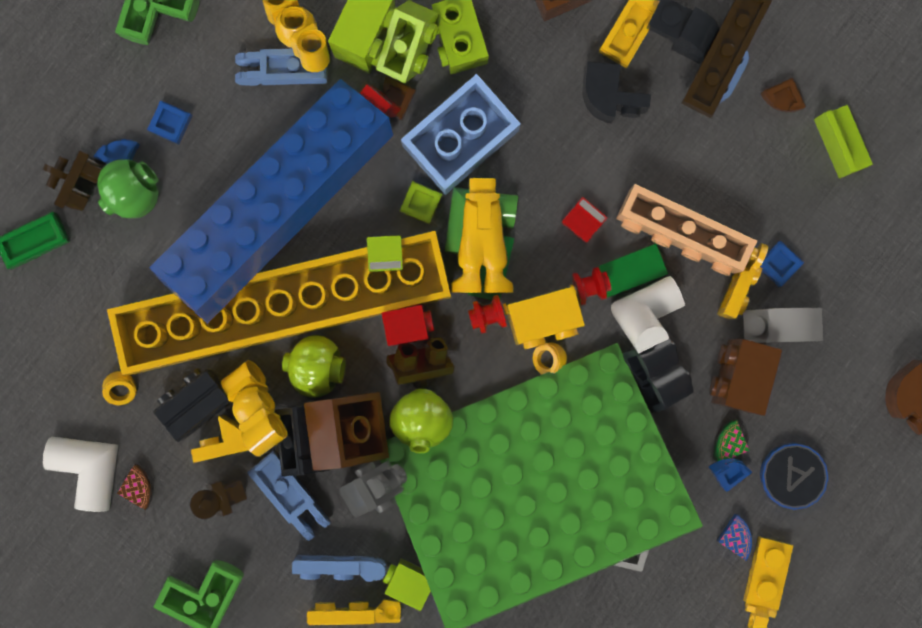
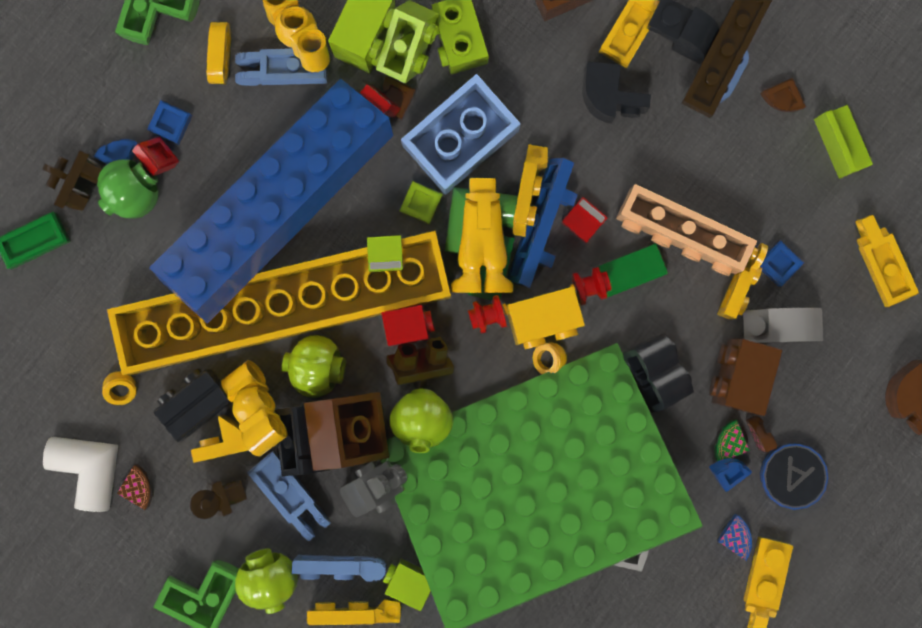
(155, 156): none -> red tile
(218, 52): none -> yellow beam
(266, 580): none -> lime plant
(530, 186): none -> yellow hinge
(531, 247): none -> blue hinge
(640, 312): white brick -> none
(764, 441): none -> reddish brown tile
(885, 262): none -> yellow hinge

